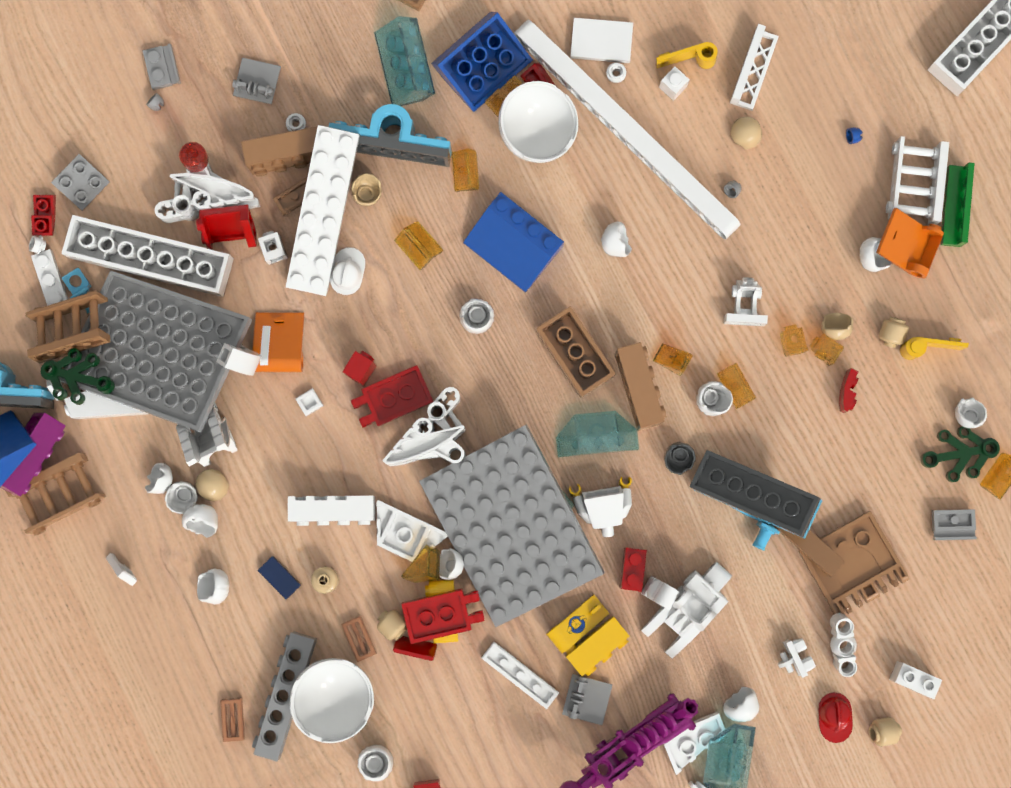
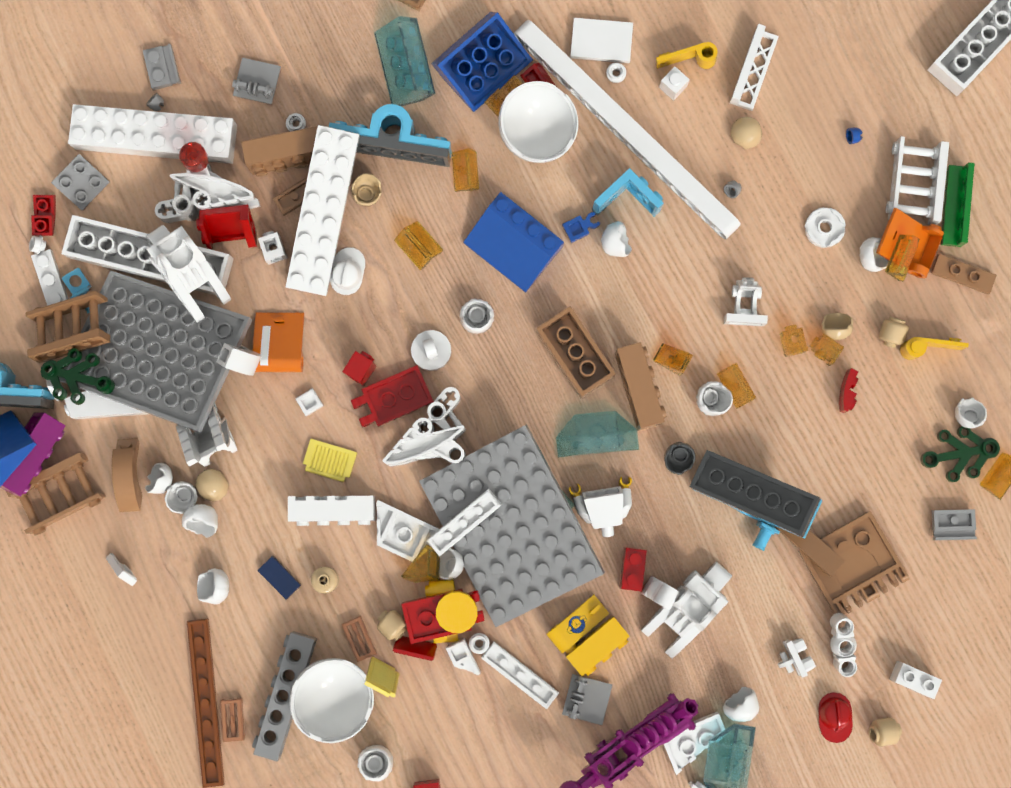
(124, 475): none -> medium nougat arch
(150, 132): none -> white brick
(183, 267): none -> white piece
(205, 703): none -> dark orange tile
(329, 460): none -> light yellow window
(382, 677): none -> light yellow window
(431, 350): none -> white tile
(456, 612): none -> yellow tile
(462, 656): none -> white tile
(464, 522): none -> white tile
(479, 650): none -> white plate
(578, 228): none -> blue plate
(637, 187): none -> medium azure bracket
(820, 238): none -> white tile
(902, 256): none -> clear yellow panel
(963, 274): none -> medium nougat plate

